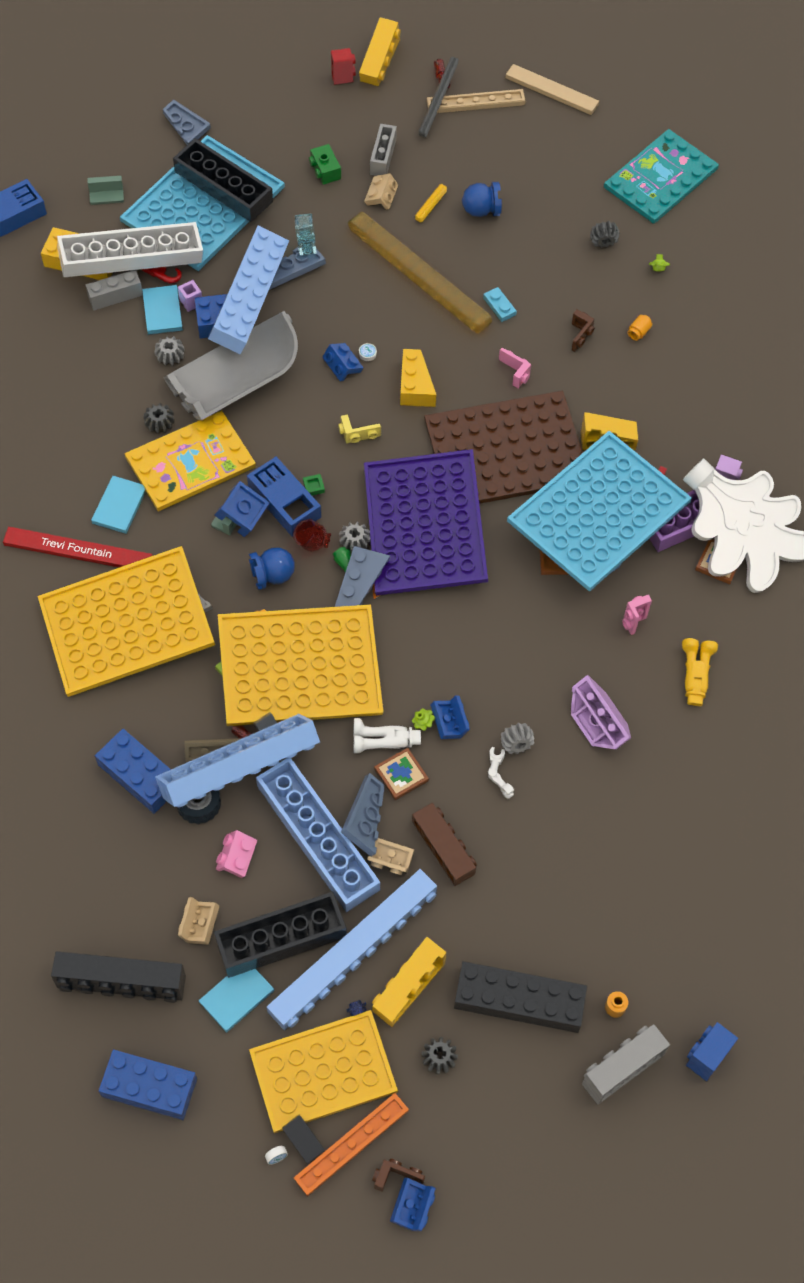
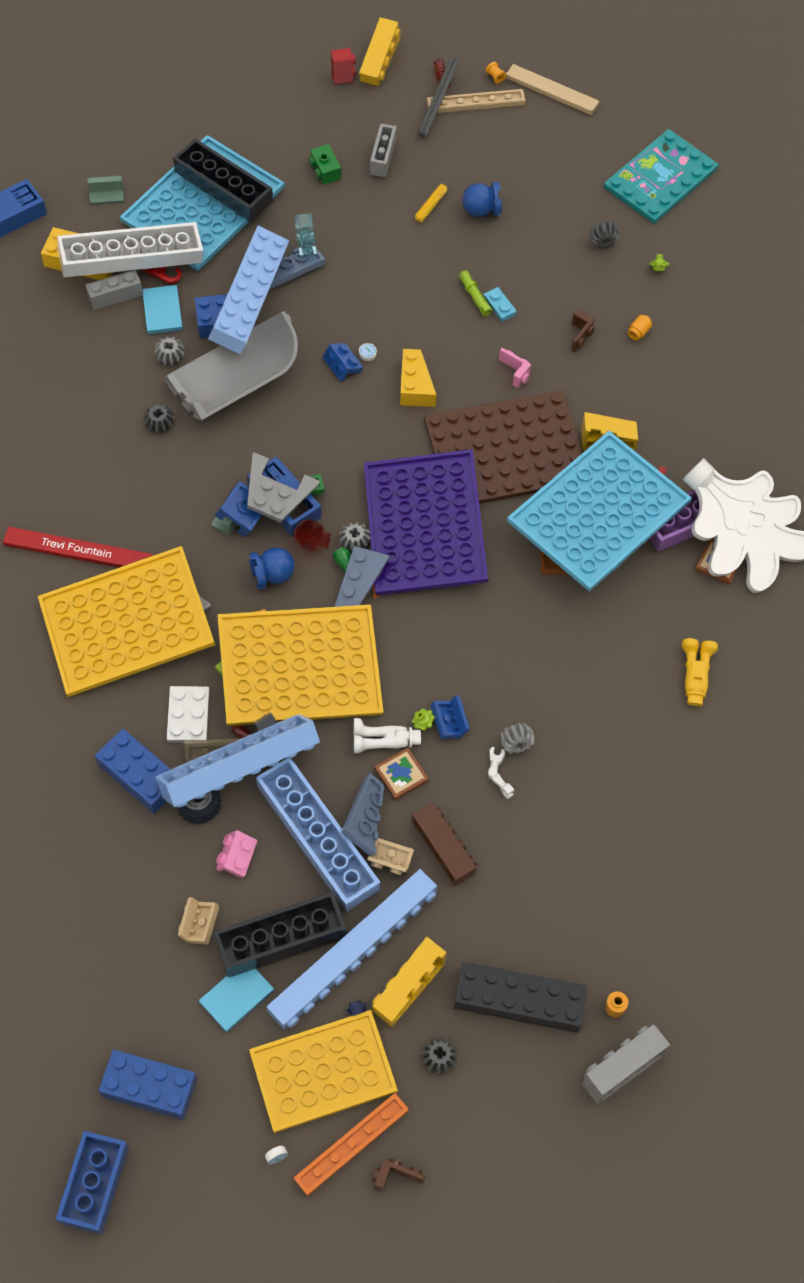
(92, 1182): none -> blue brick
(118, 976): black brick -> none
(119, 504): medium azure tile -> none
(185, 121): sand blue wing -> none
(187, 713): none -> white plate
(188, 293): lavender brick -> none
(190, 460): yellow plate -> none
(272, 497): none -> light grey wing
(303, 1139): black tile -> none
(358, 434): light yellow bracket -> none
(381, 191): tan bracket -> none
(413, 1205): blue bracket -> none
(420, 272): clear yellow beam -> none
(472, 288): none -> lime pin
(495, 72): none -> light orange bush
(598, 715): lavender wedge -> none
(635, 612): bright pink bracket -> none
(714, 1047): blue brick -> none
(729, 467): lavender brick -> none

